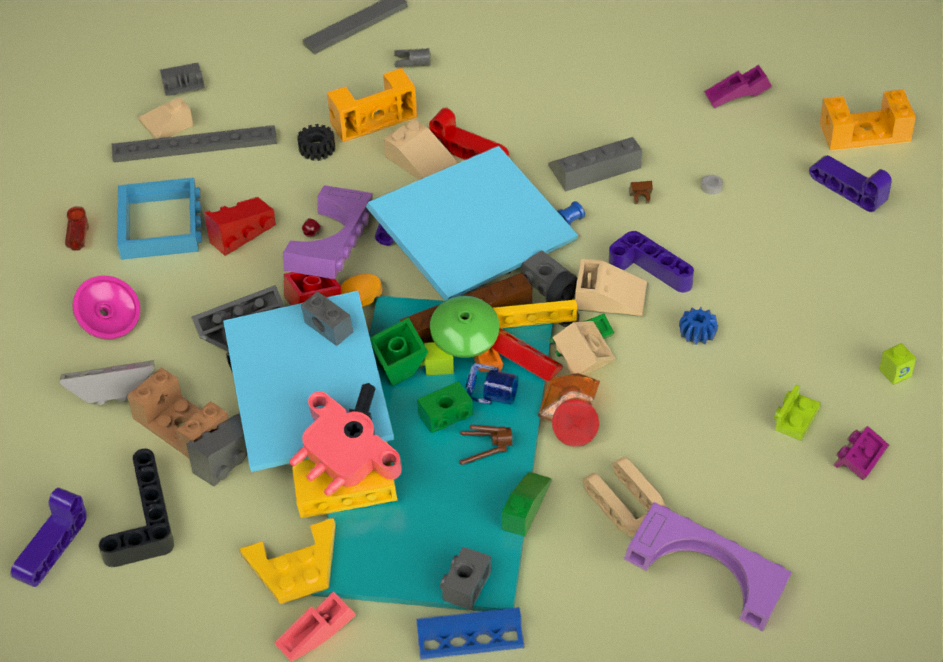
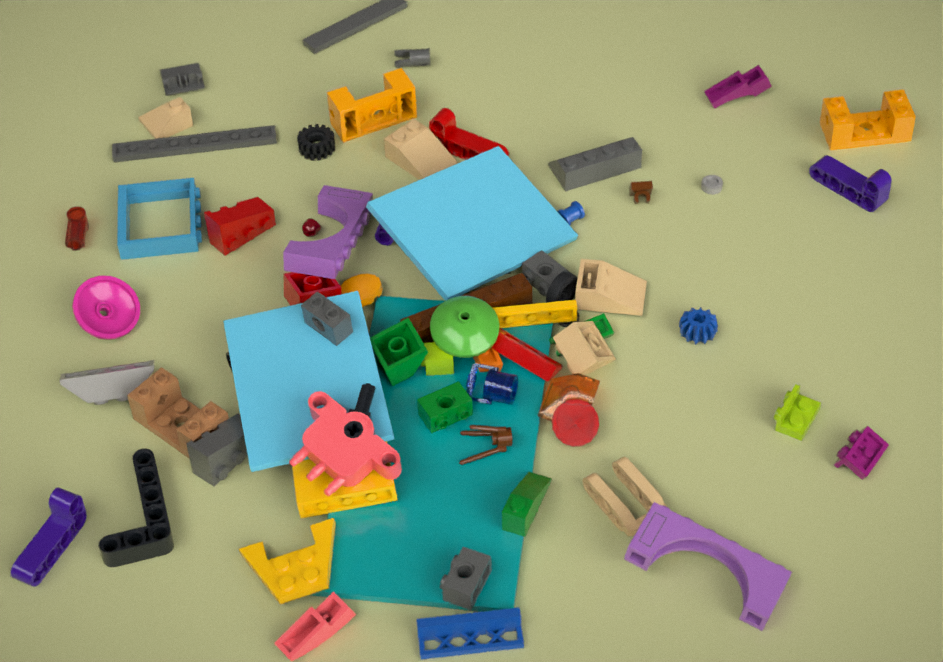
(211, 324): dark grey wedge -> none
(653, 258): dark purple beam -> none
(897, 363): lime brick -> none

